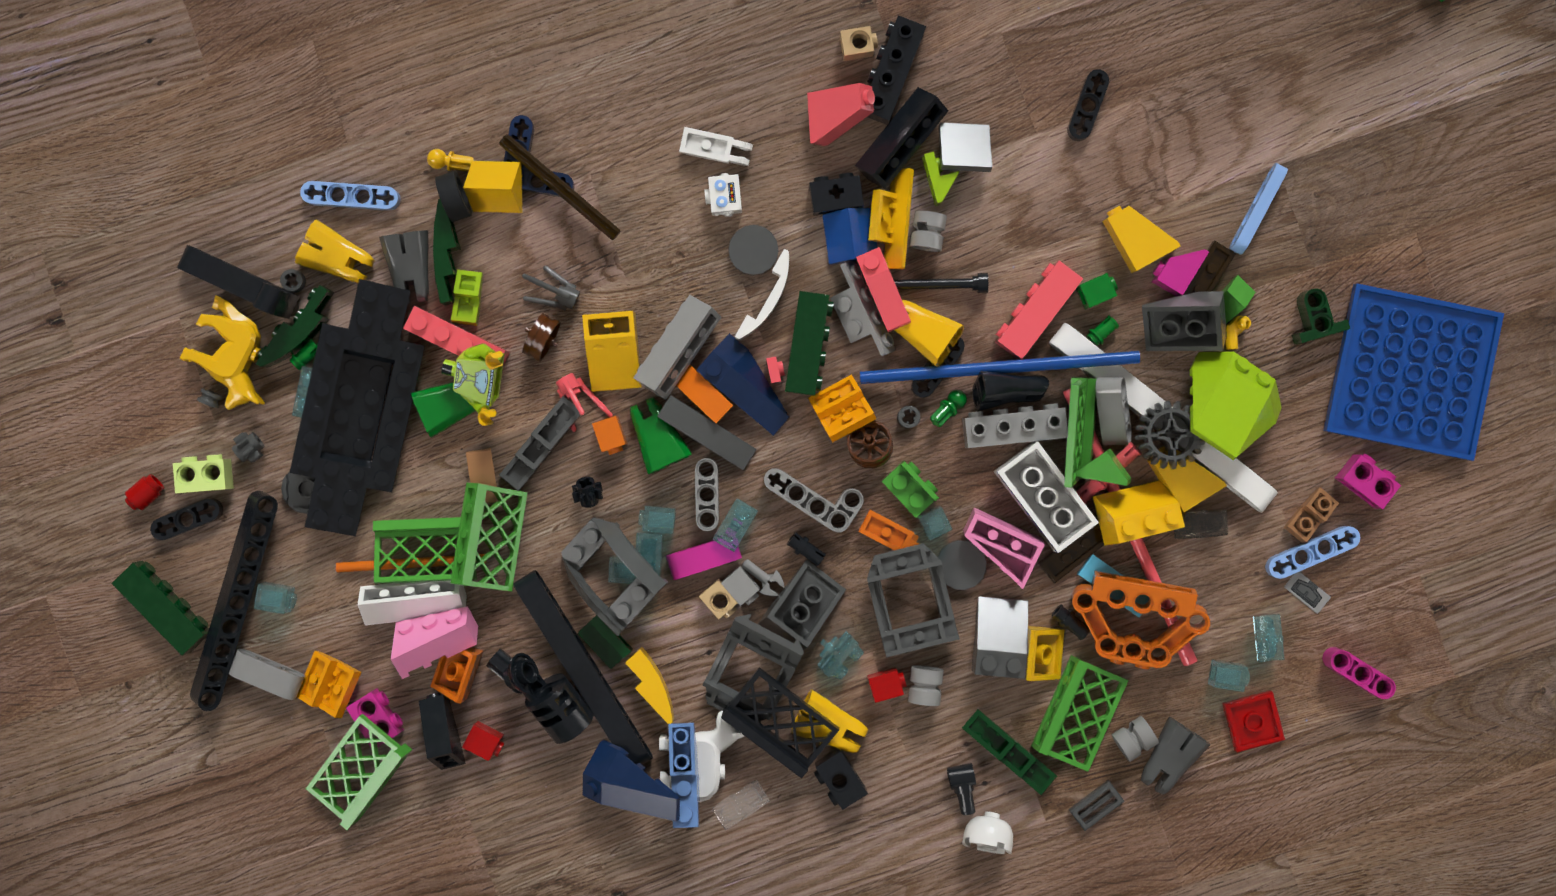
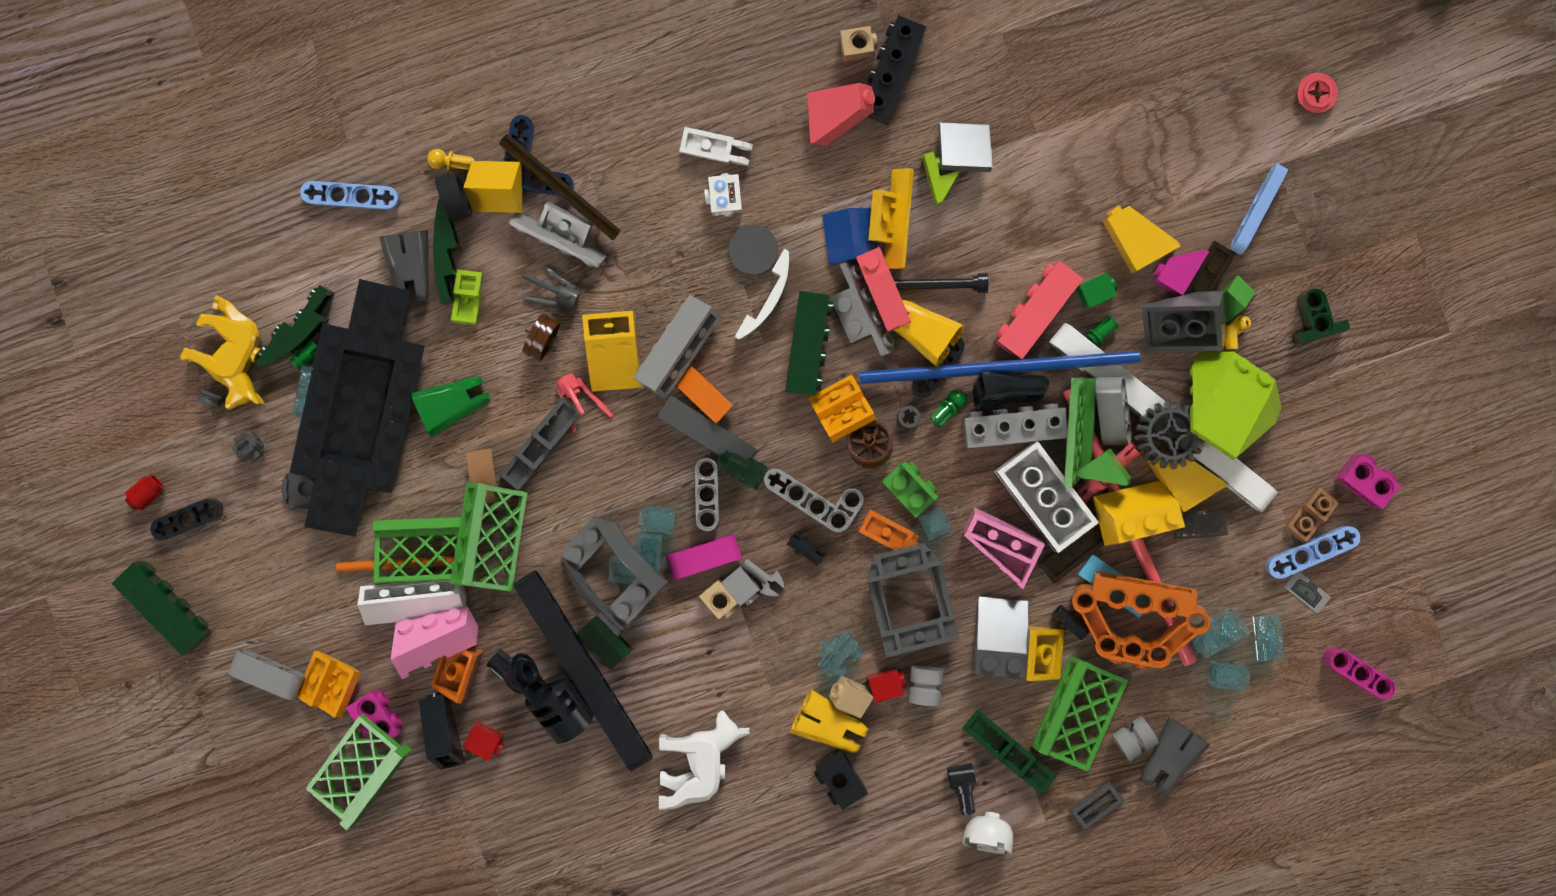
(203, 476): yellowish green brick -> none
(237, 612): black beam -> none
(239, 282): black beam -> none
(275, 598): clear light blue brick -> none
(300, 279): dark grey bush -> none
(332, 253): yellow piece -> none
(444, 333): coral brick -> none
(477, 378): lime torso -> none
(560, 230): none -> light grey bracket
(587, 492): black gear -> none
(610, 435): orange brick -> none
(622, 784): dark blue wedge -> none
(652, 685): yellow slope -> none
(657, 439): green piece -> none
(684, 772): medium blue slope -> none
(735, 525): clear light blue plate -> none
(739, 377): dark blue wedge -> none
(741, 804): clear slope -> none
(745, 470): none -> clear green piece
(762, 642): dark grey wedge -> none
(770, 741): black fence -> none
(775, 369): coral plate -> none
(803, 605): dark grey slope -> none
(824, 203): black brick -> none
(850, 696): none -> tan brick
(901, 137): black brick -> none
(928, 231): light grey wheel -> none
(962, 564): dark grey tile -> none
(1088, 85): black beam -> none
(1223, 632): none -> clear light blue brick
(1253, 721): red tile -> none
(1325, 85): none -> coral gear
(1413, 372): blue plate -> none

